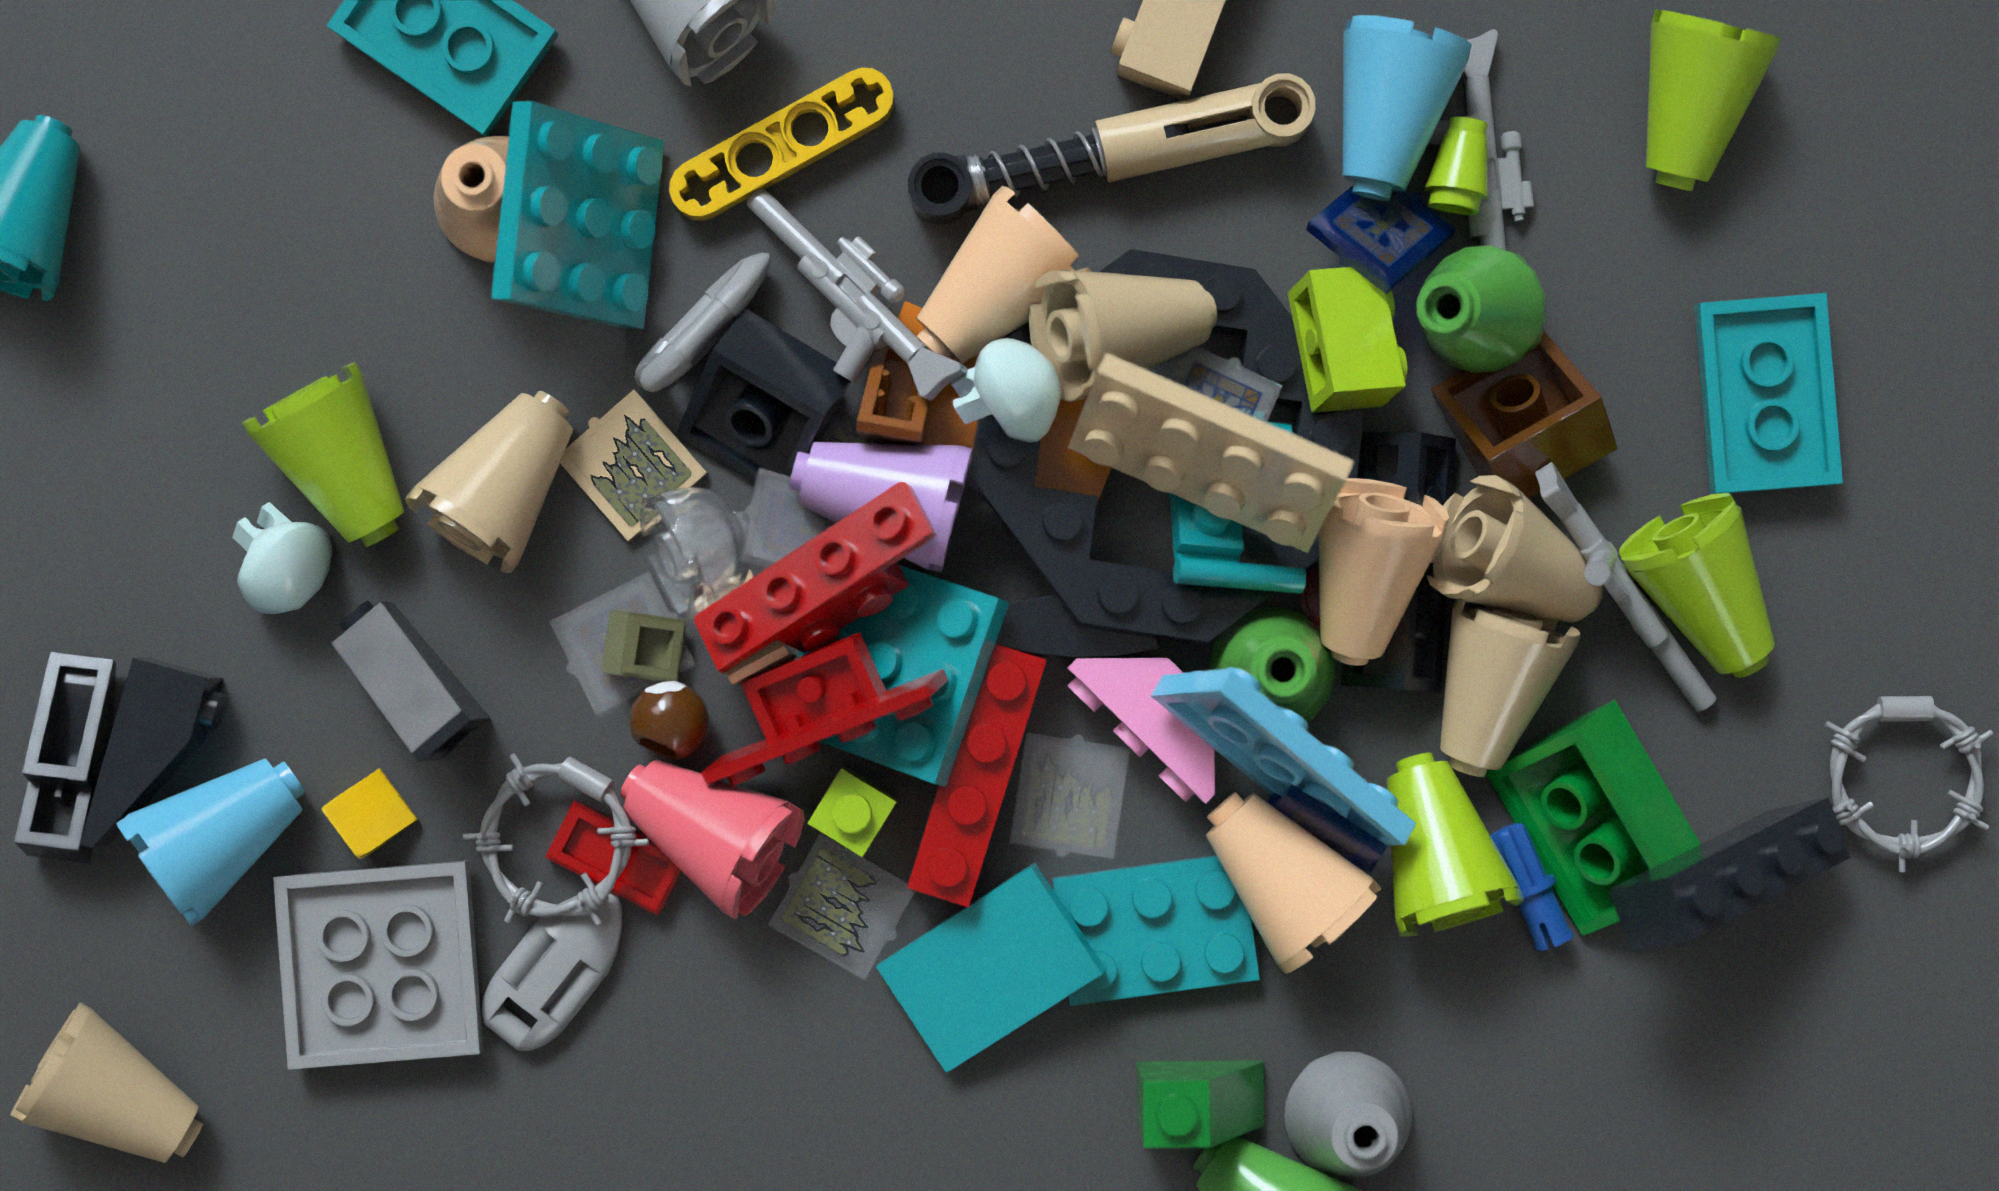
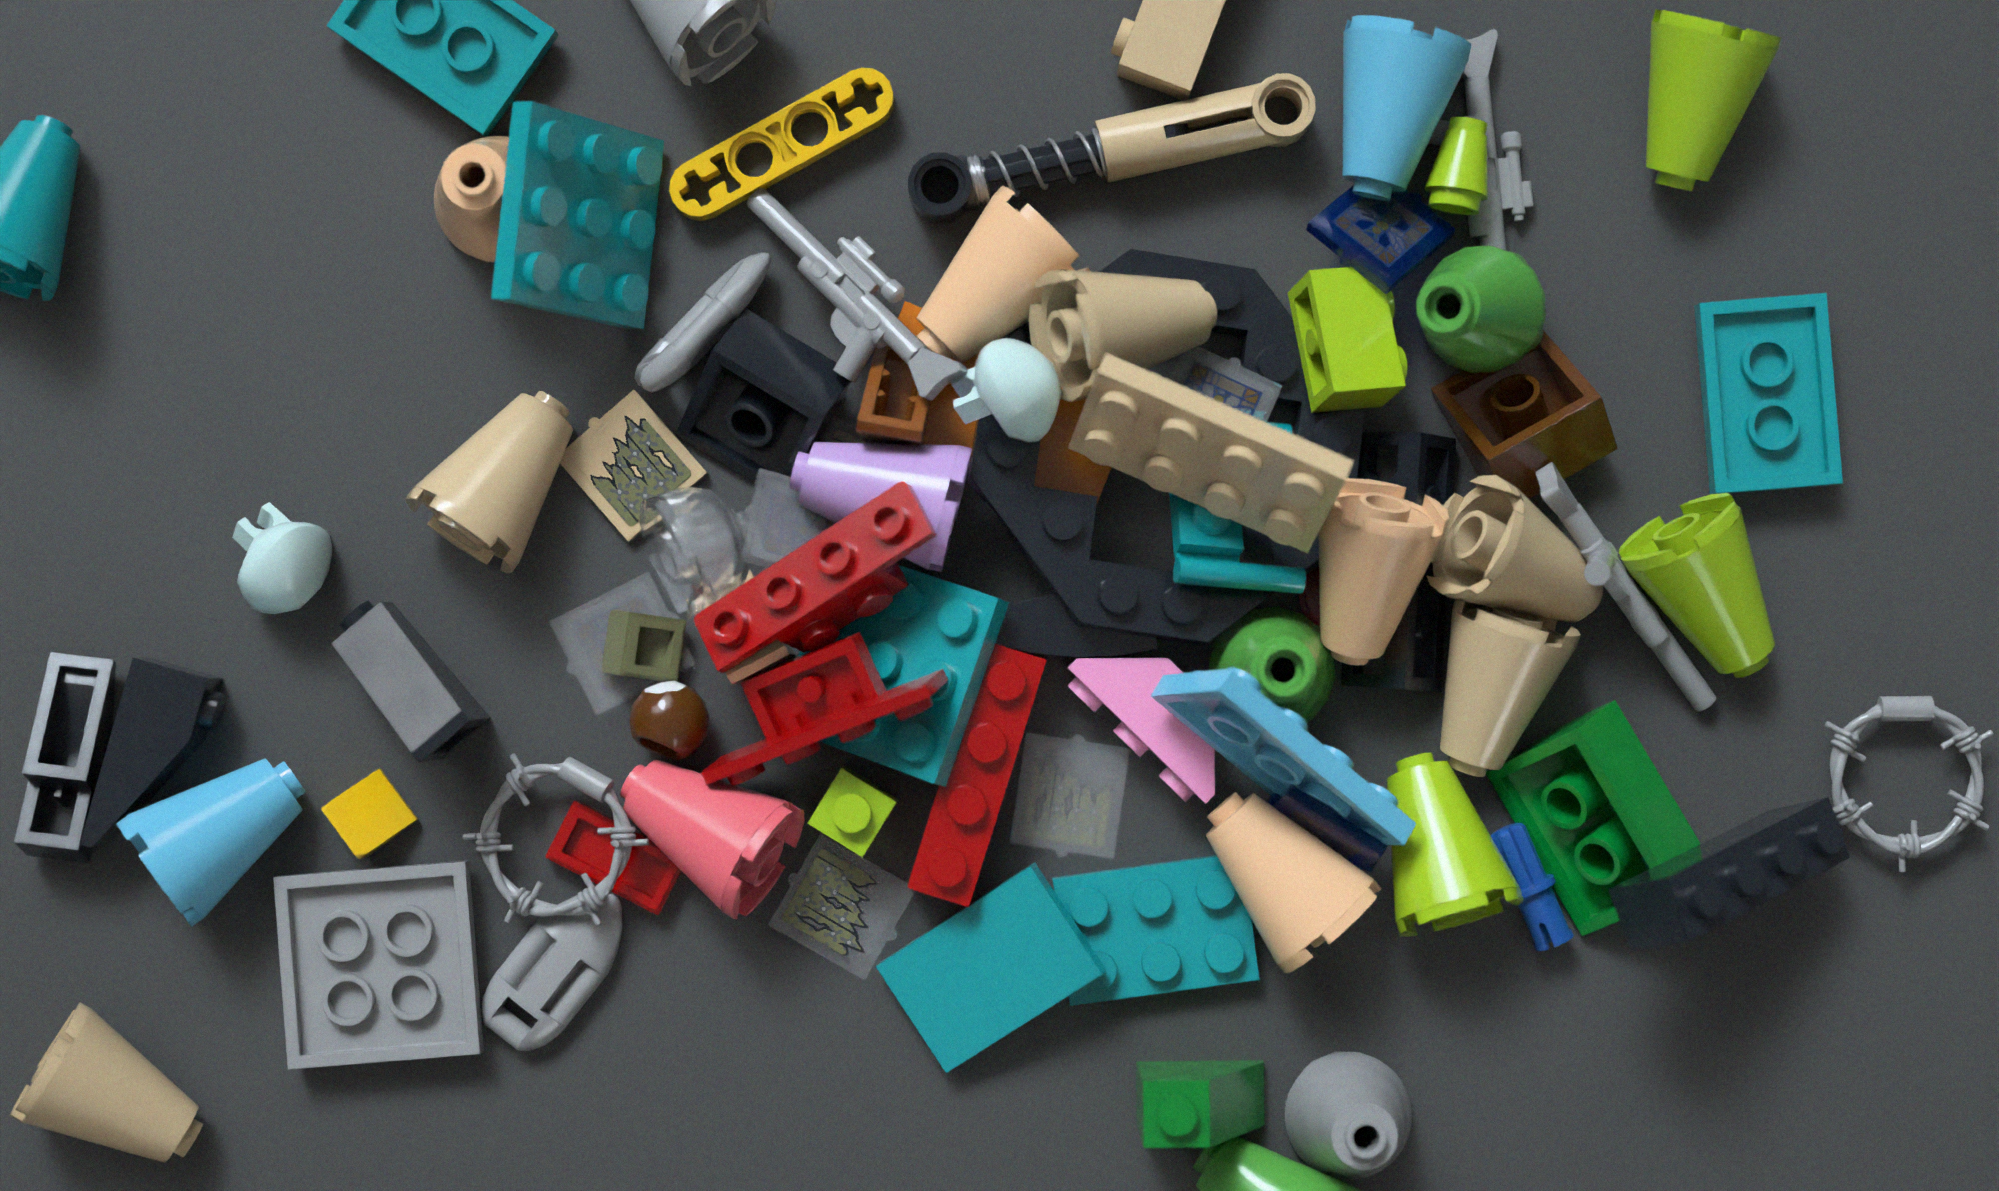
(334, 454): lime cone -> none

